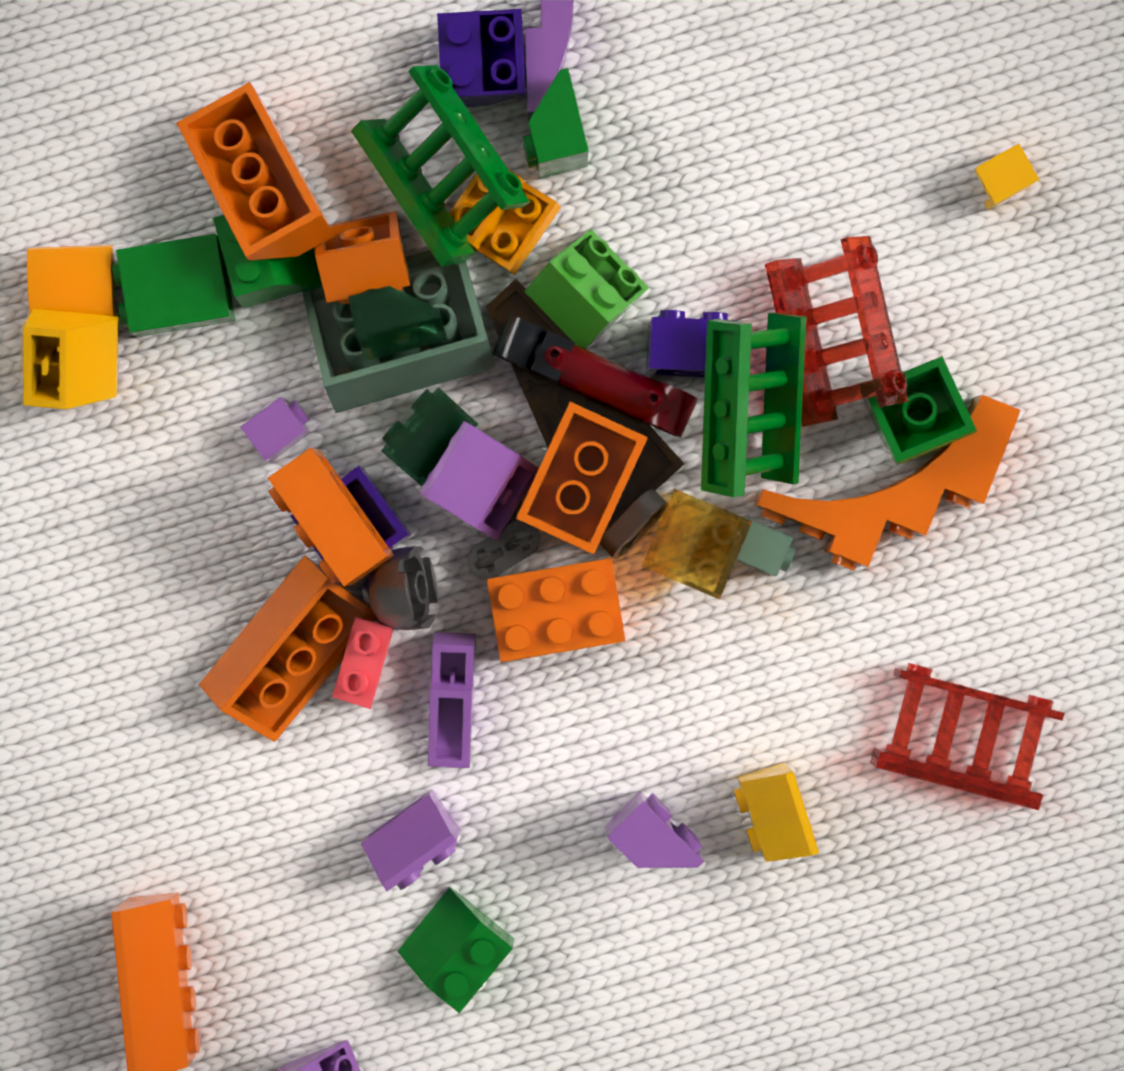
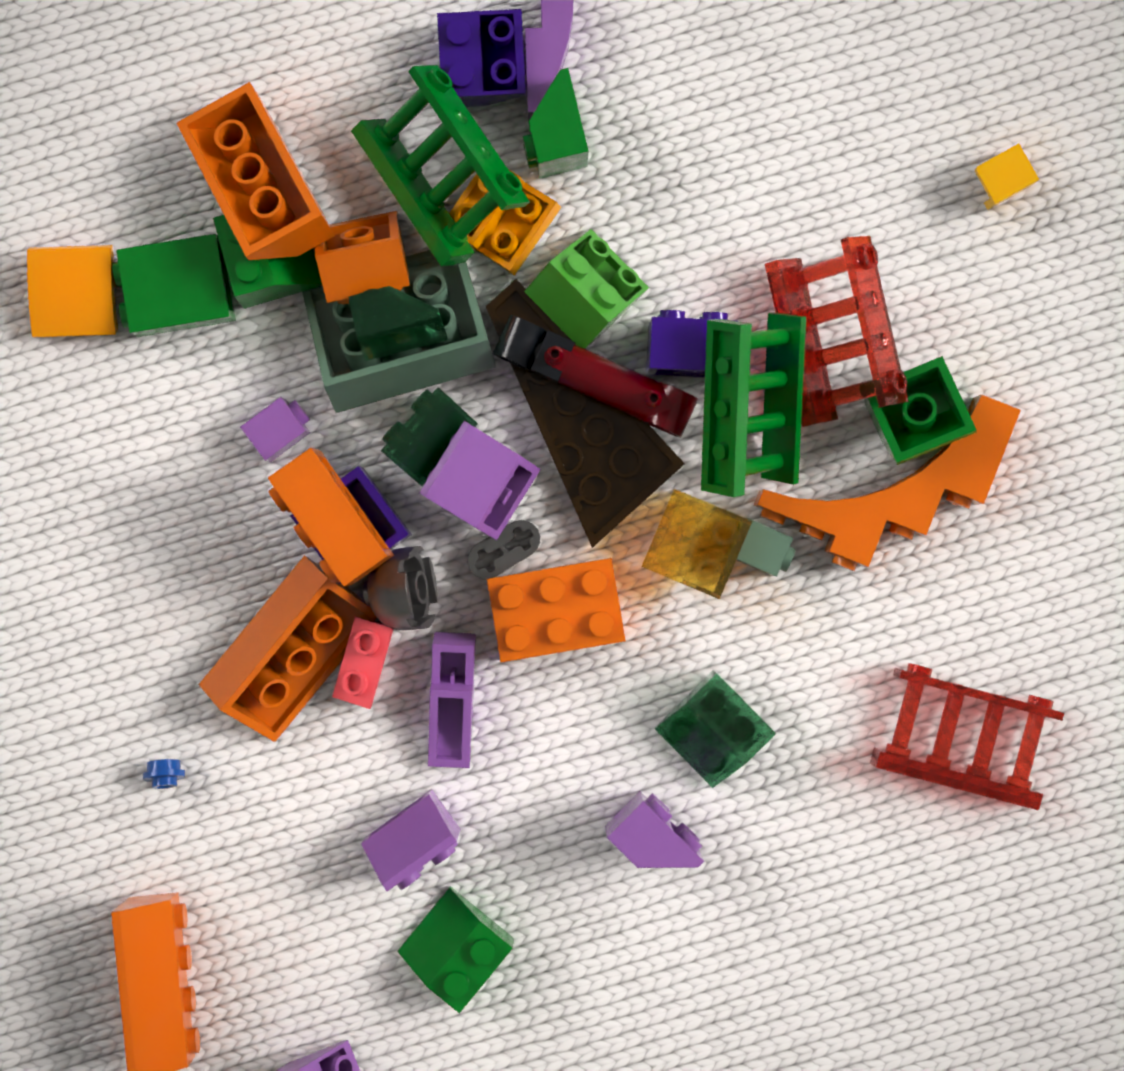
(69, 359): yellow slope -> none
(163, 773): none -> blue plate
(581, 477): orange brick -> none
(633, 524): dark grey beam -> none
(715, 730): none -> clear green slope
(776, 813): yellow slope -> none

